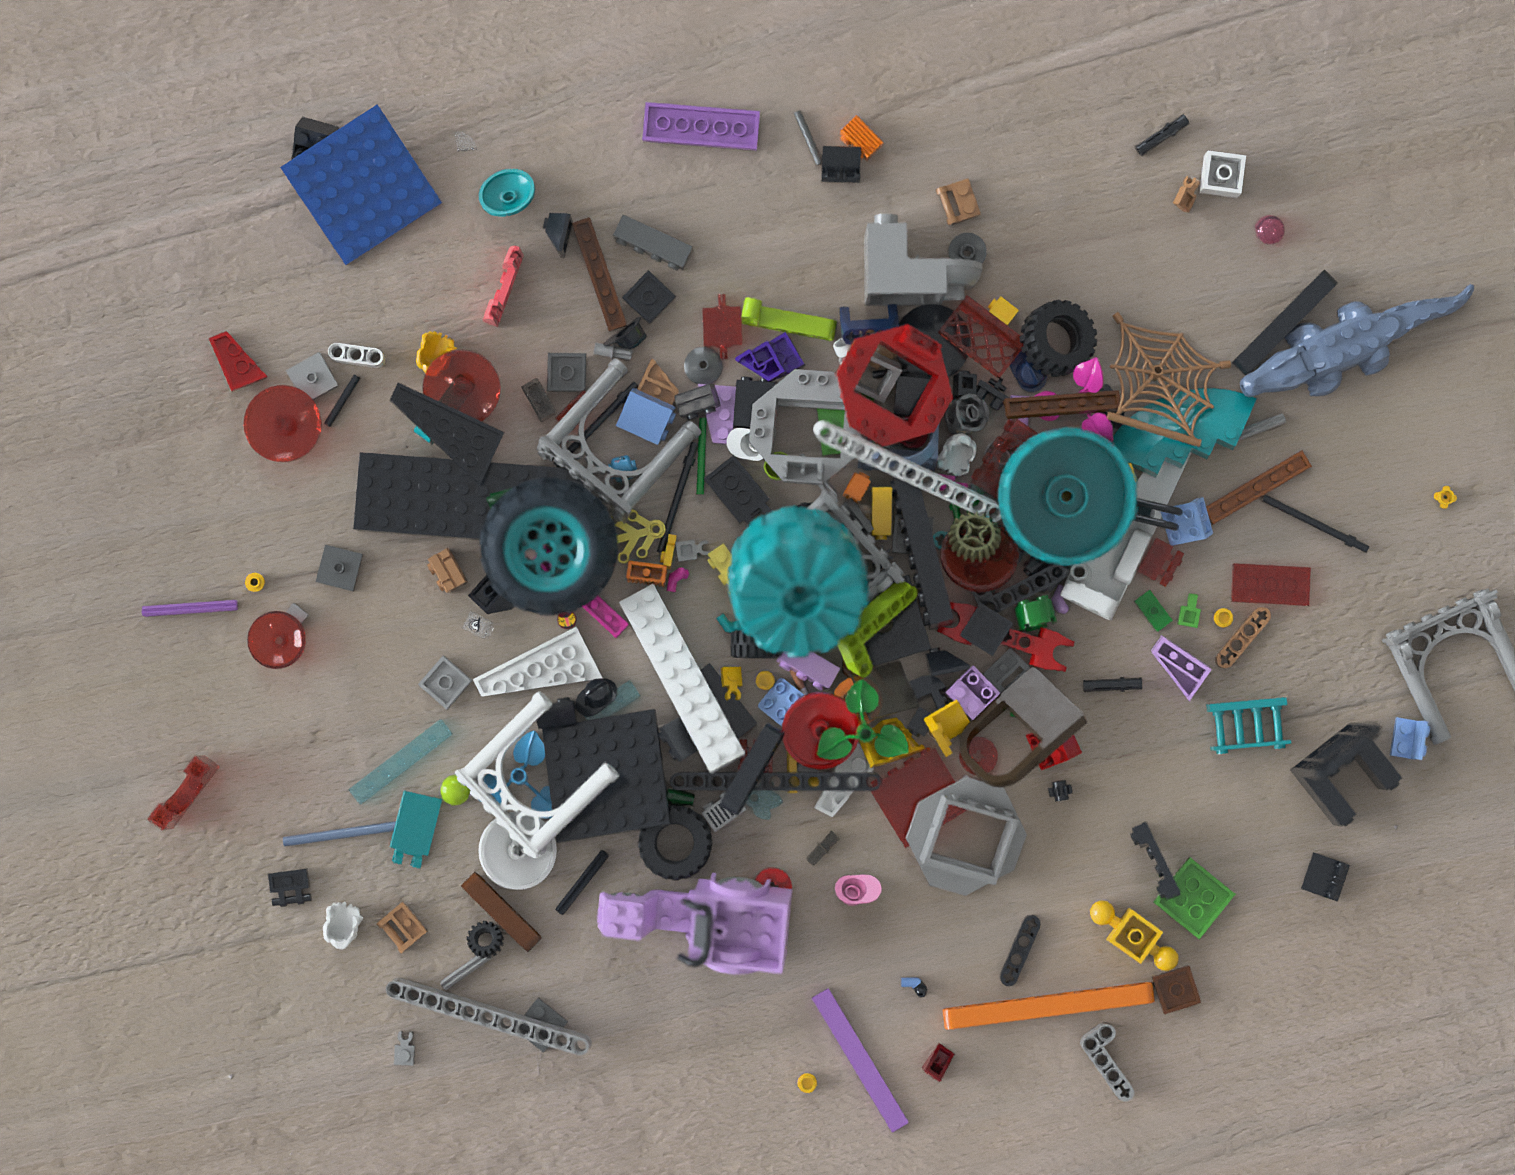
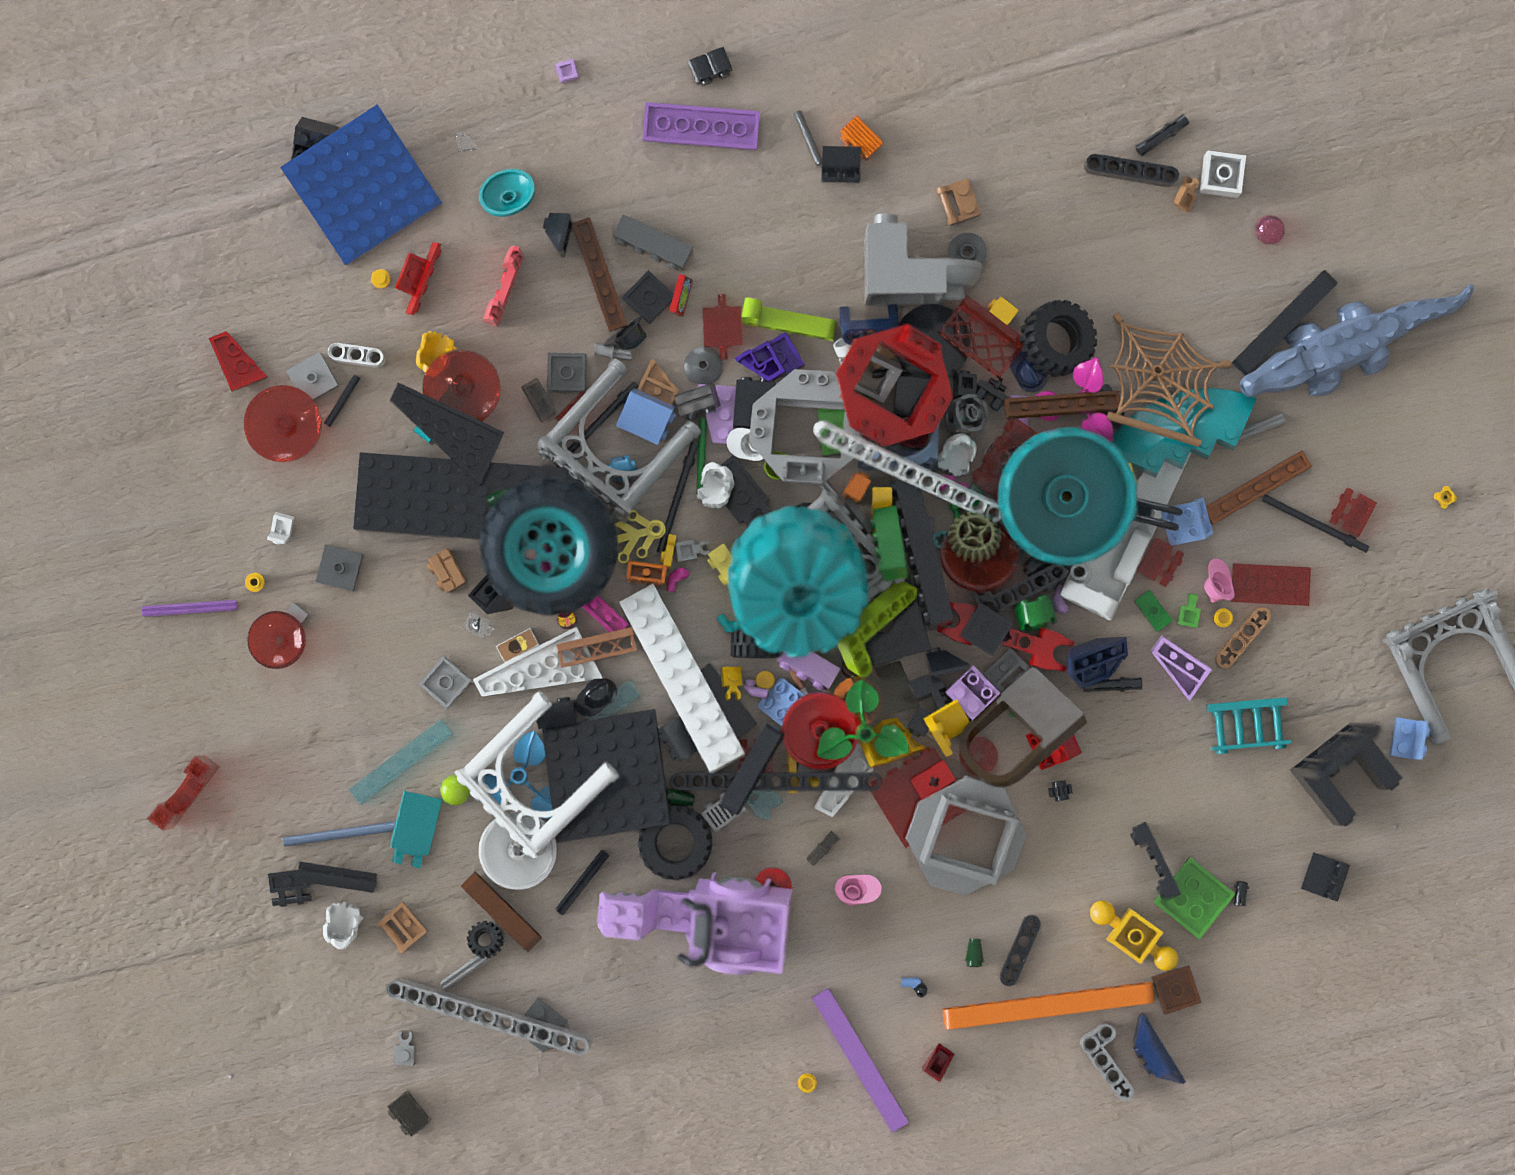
(281, 528): none -> white bracket
(336, 877): none -> black fence
(380, 278): none -> yellow plate
(408, 1113): none -> clear smoke brick
(415, 276): none -> red bracket
(517, 645): none -> medium nougat tile
(567, 71): none -> lavender tile
(597, 639): none -> nougat fence
(681, 295): none -> red tile
(710, 66): none -> black brick
(717, 485): none -> white hair
(755, 691): none -> lavender arm
(890, 543): none -> green brick
(938, 770): none -> red brick
(974, 953): none -> dark green cone
(1096, 659): none -> dark blue wedge
(1140, 167): none -> black beam
(1154, 1053): none -> dark blue wedge
(1219, 582): none -> bright pink piece
(1240, 893): none -> black pin
(1358, 514): none -> clear red plate

